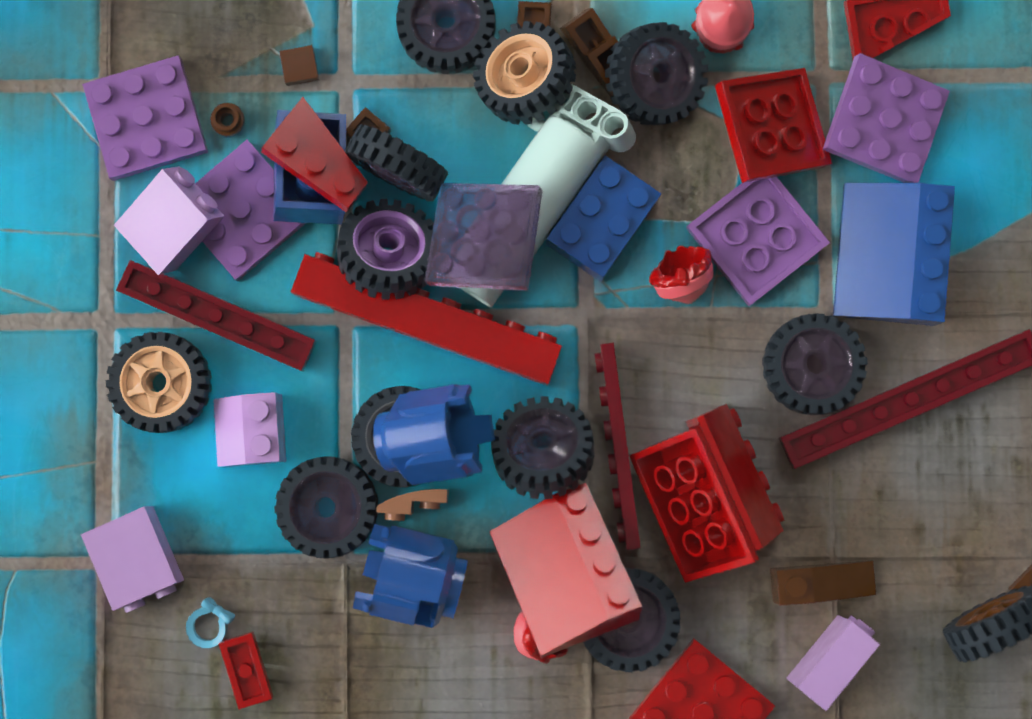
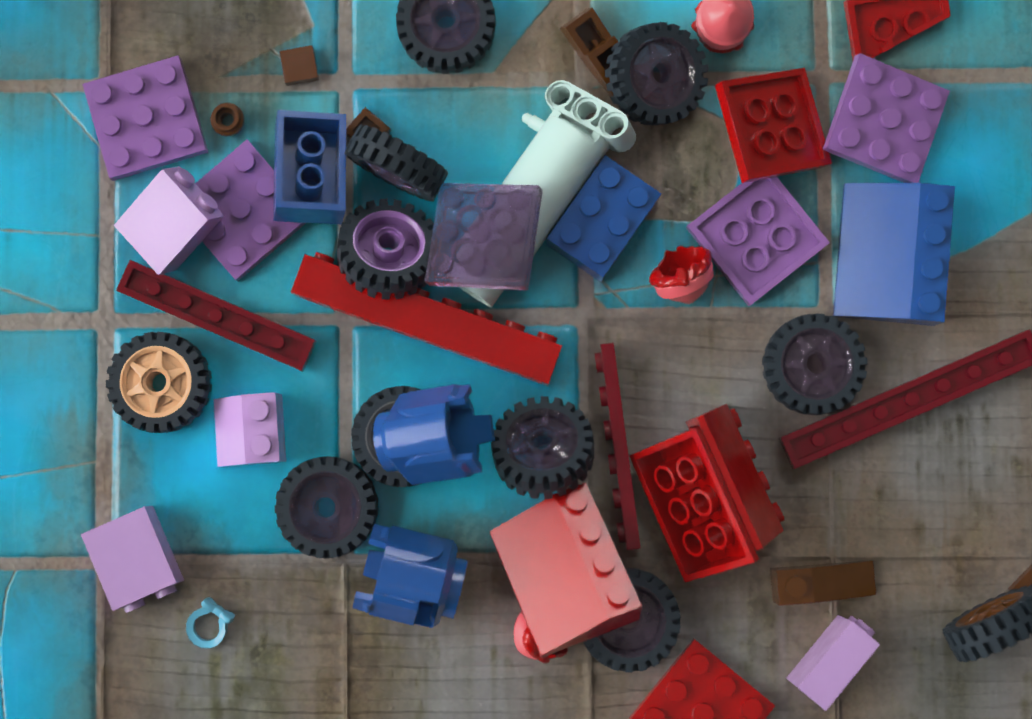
(246, 670): red plate -> none
(315, 157): red wing -> none
(404, 504): nougat slope -> none
(524, 72): wheel -> none
(534, 12): reddish brown tile -> none

